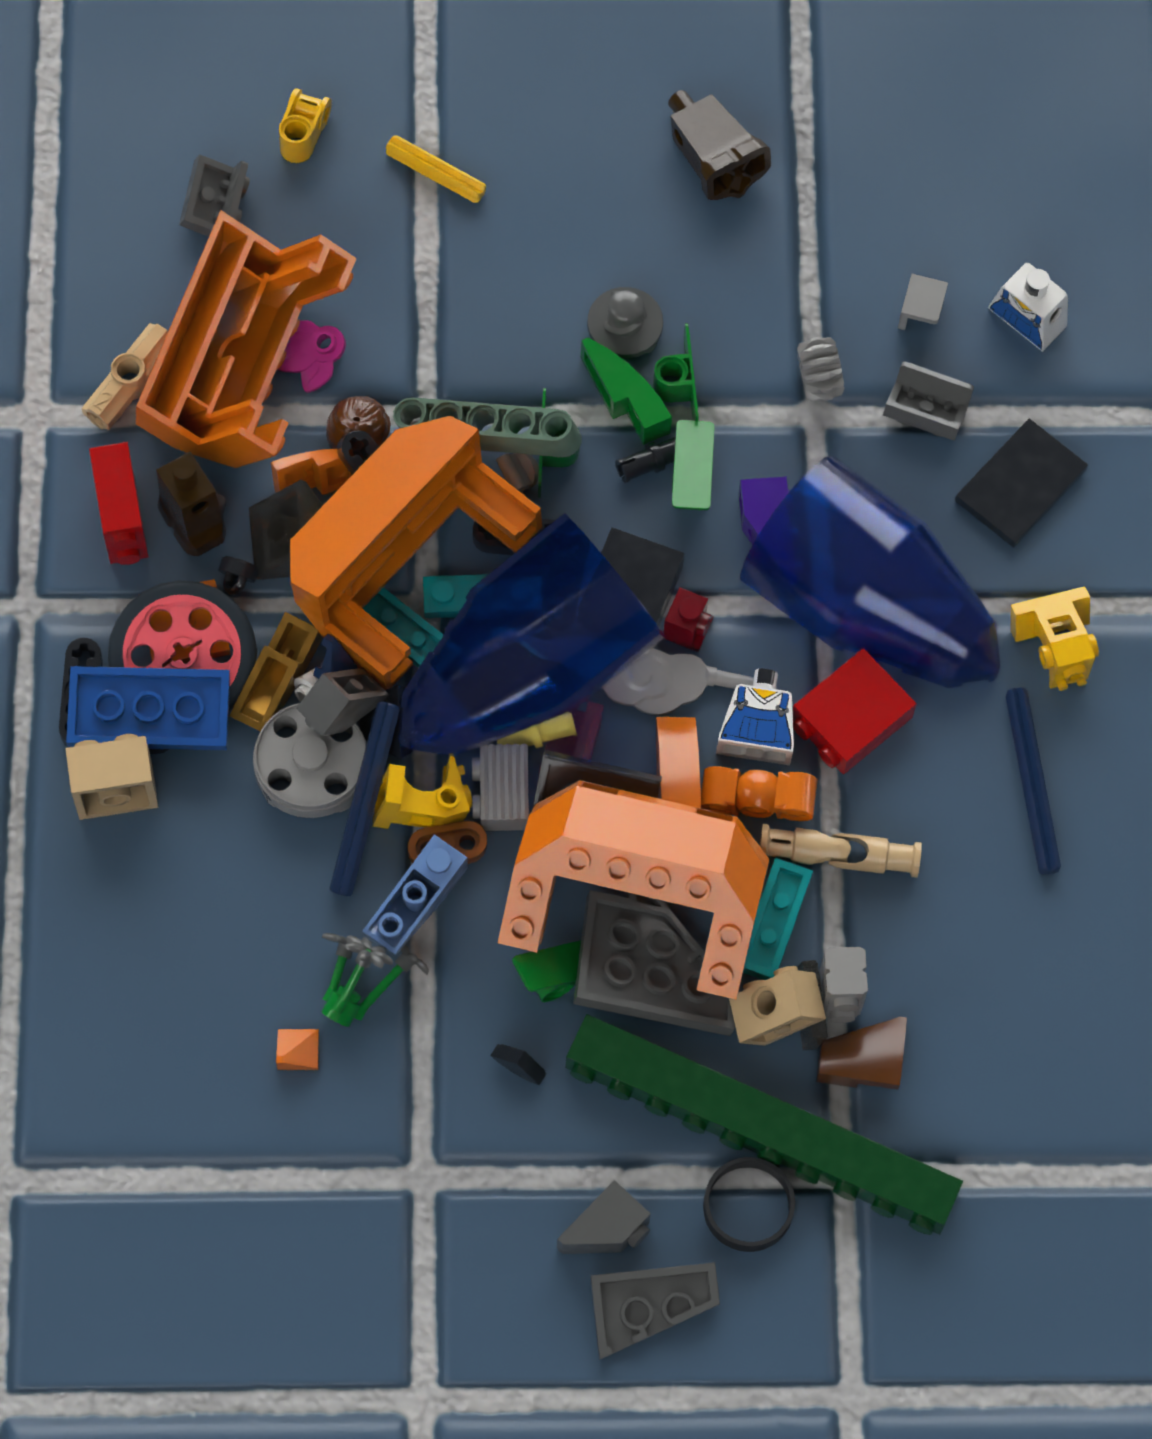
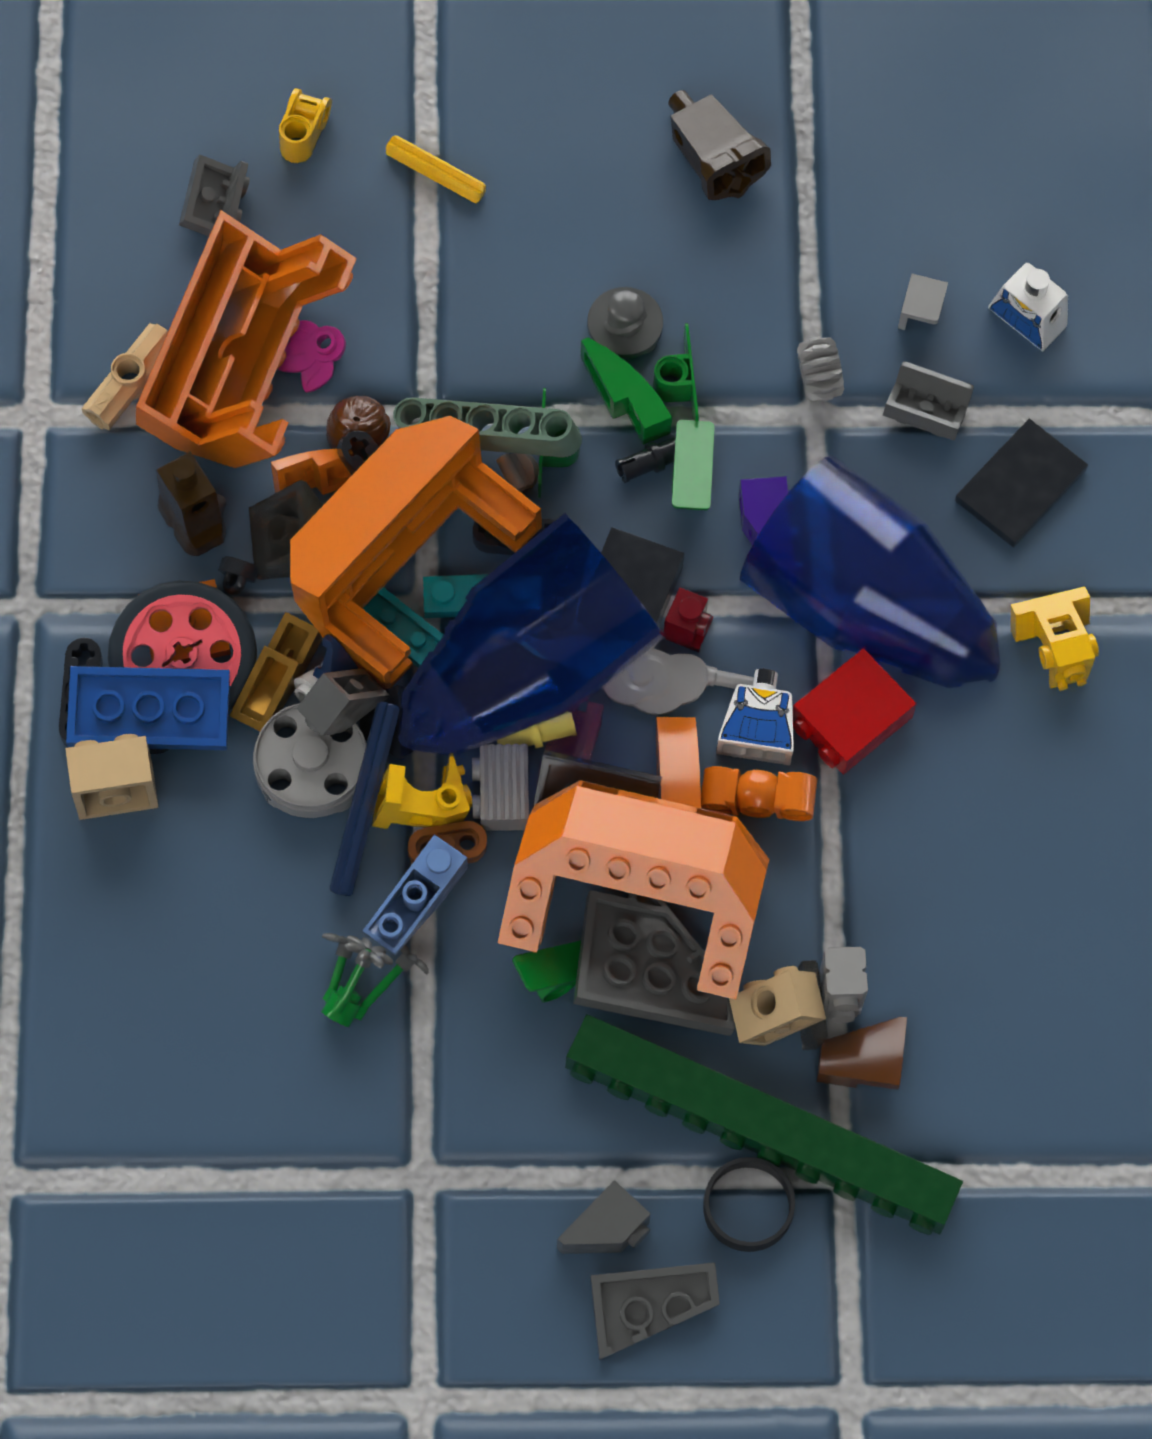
(118, 503): red brick -> none
(297, 1049): orange slope -> none
(519, 1063): black tile -> none
(776, 917): teal plate -> none
(814, 847): tan piece -> none
(1033, 781): dark blue axle -> none

